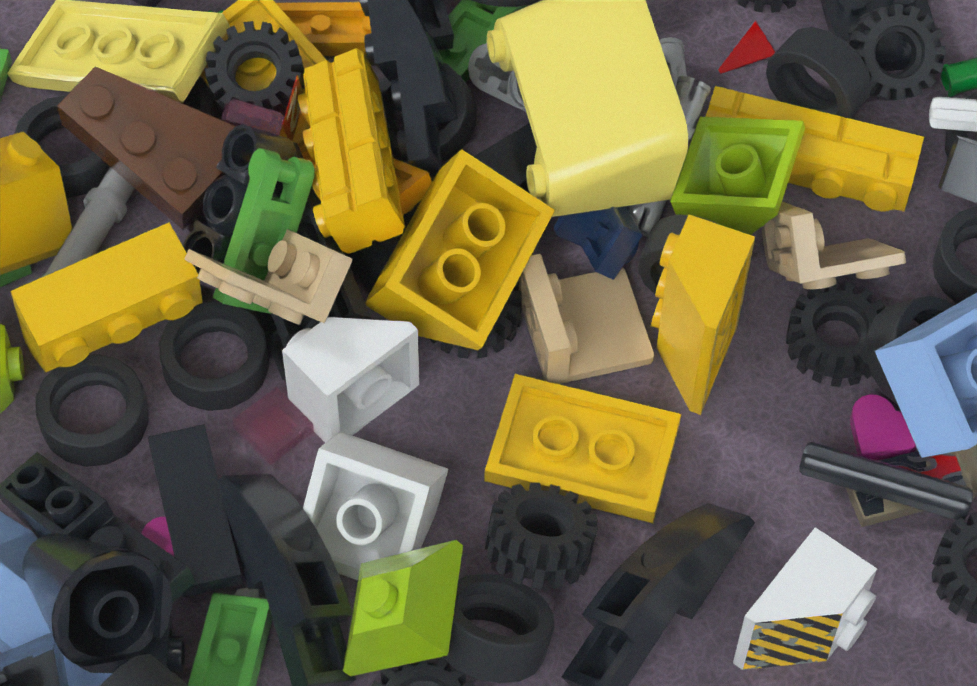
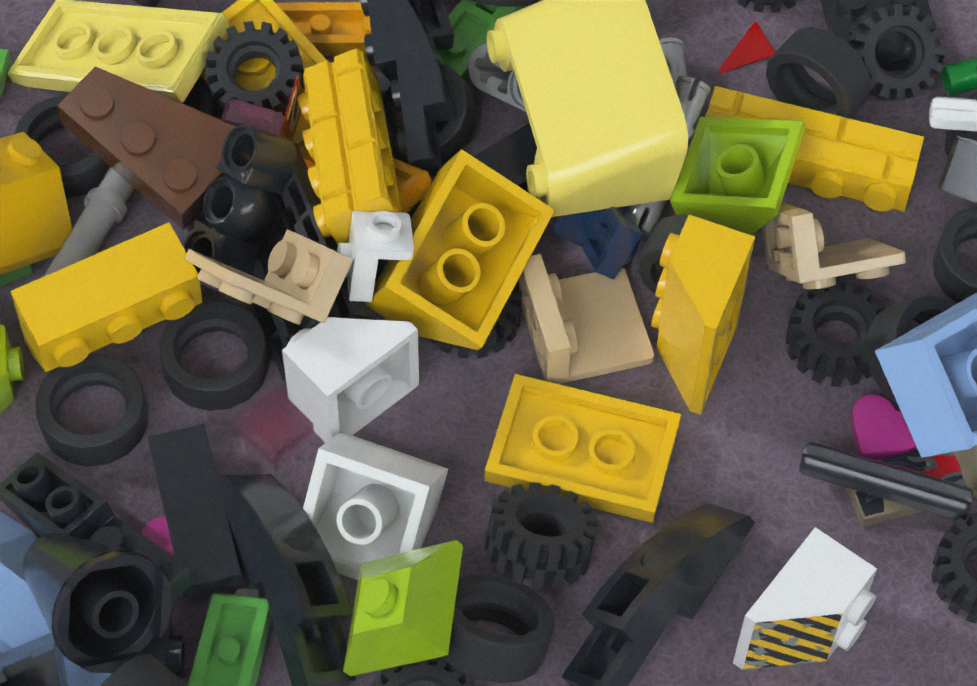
(266, 218): bright green plate -> none
(374, 238): none -> white bracket

